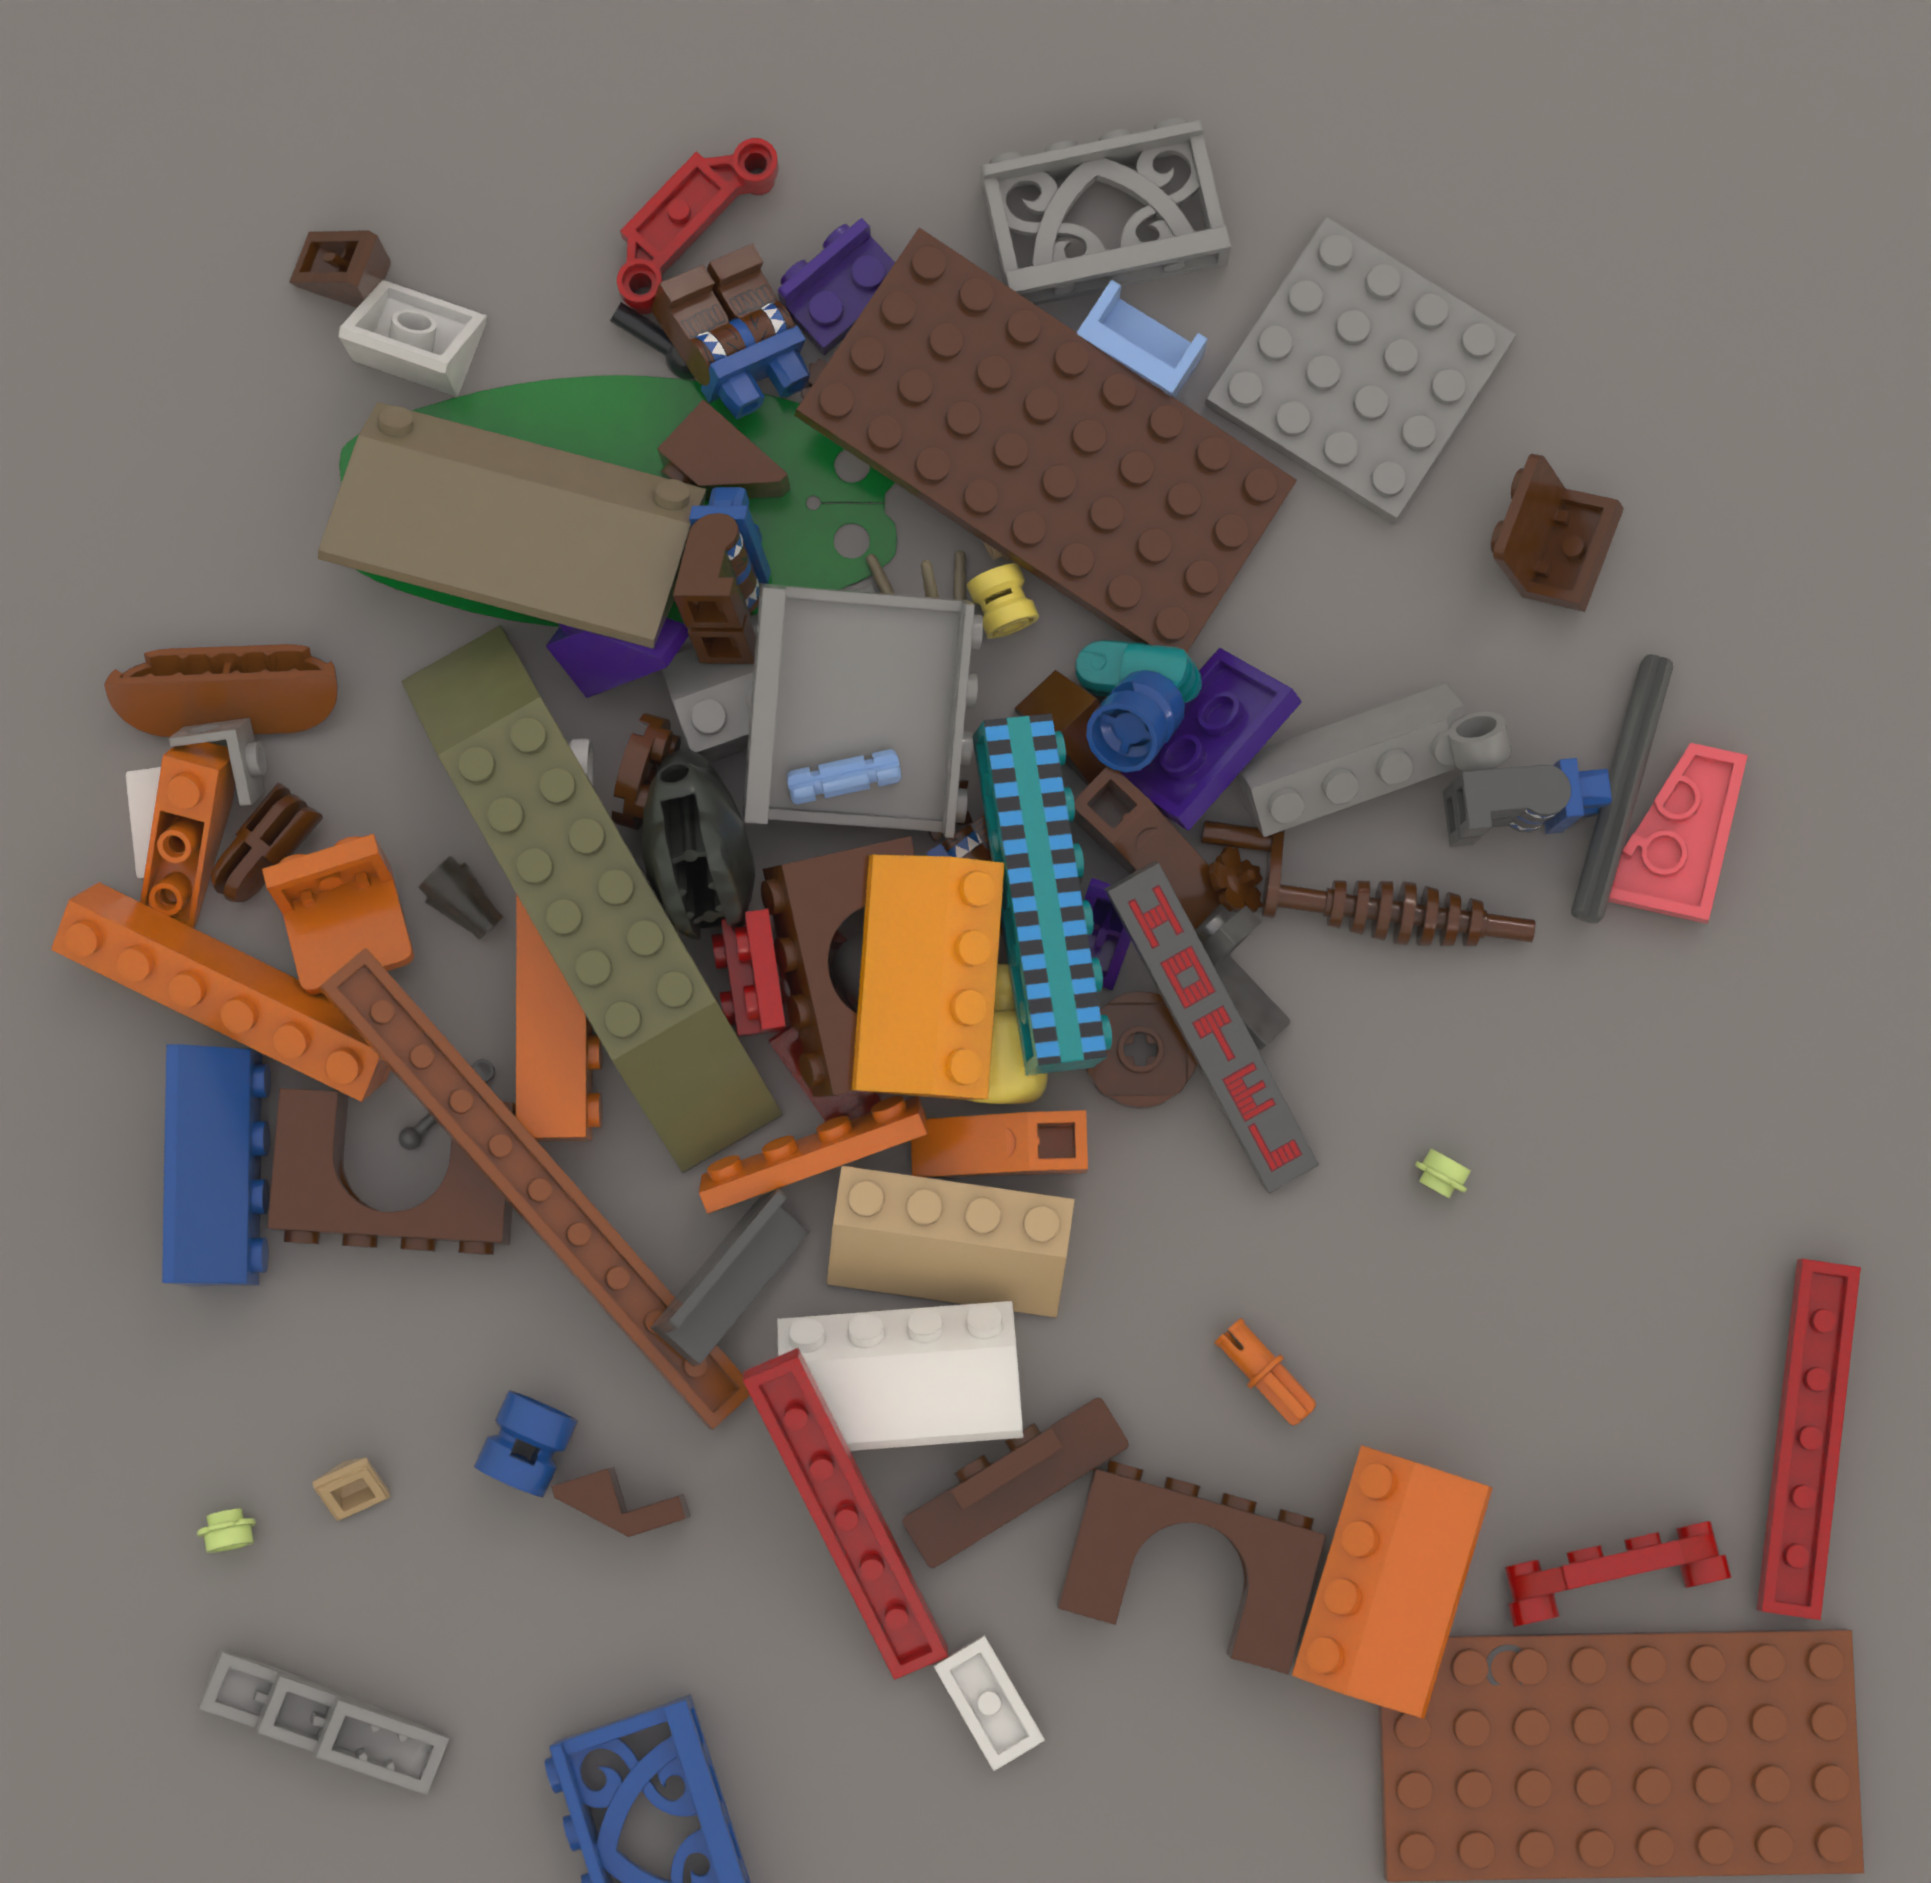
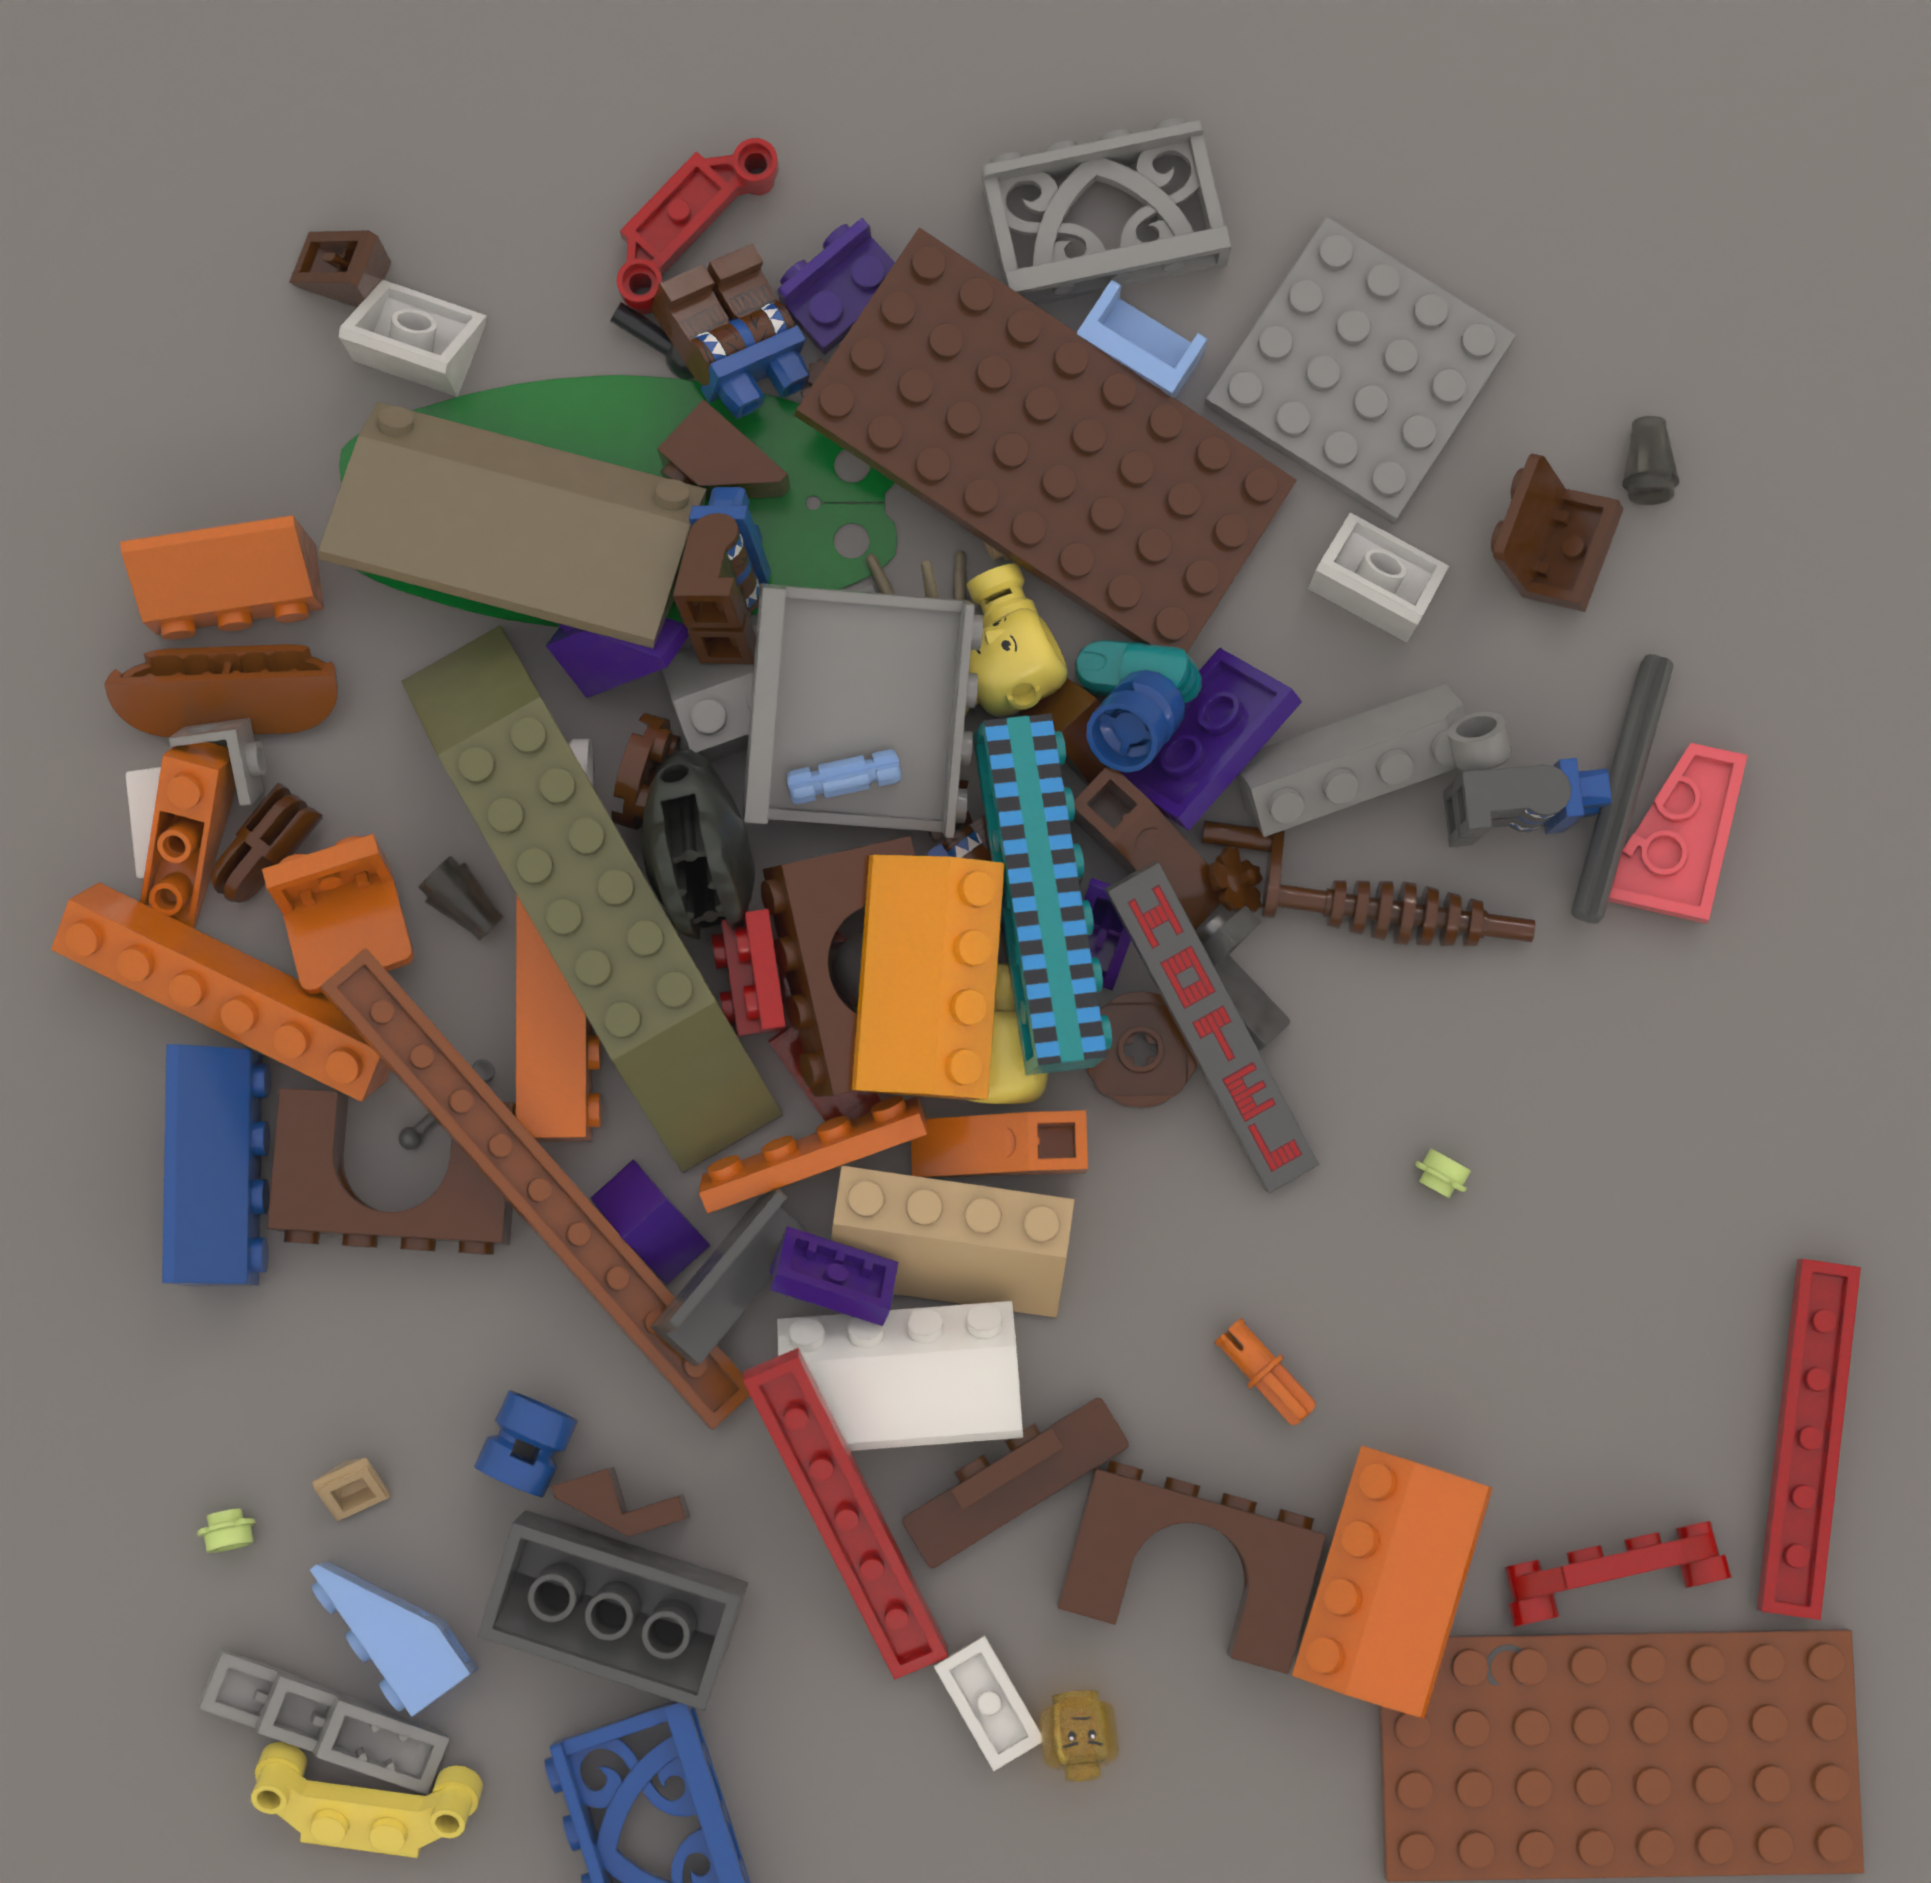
(224, 576): none -> orange slope
(358, 1815): none -> light yellow plate
(405, 1642): none -> light blue slope
(612, 1609): none -> dark grey slope
(649, 1222): none -> dark purple slope
(833, 1276): none -> dark purple bracket
(1016, 663): none -> light yellow piece
(1079, 1734): none -> clear yellow head
(1378, 577): none -> white slope
(1650, 463): none -> clear smoke cone

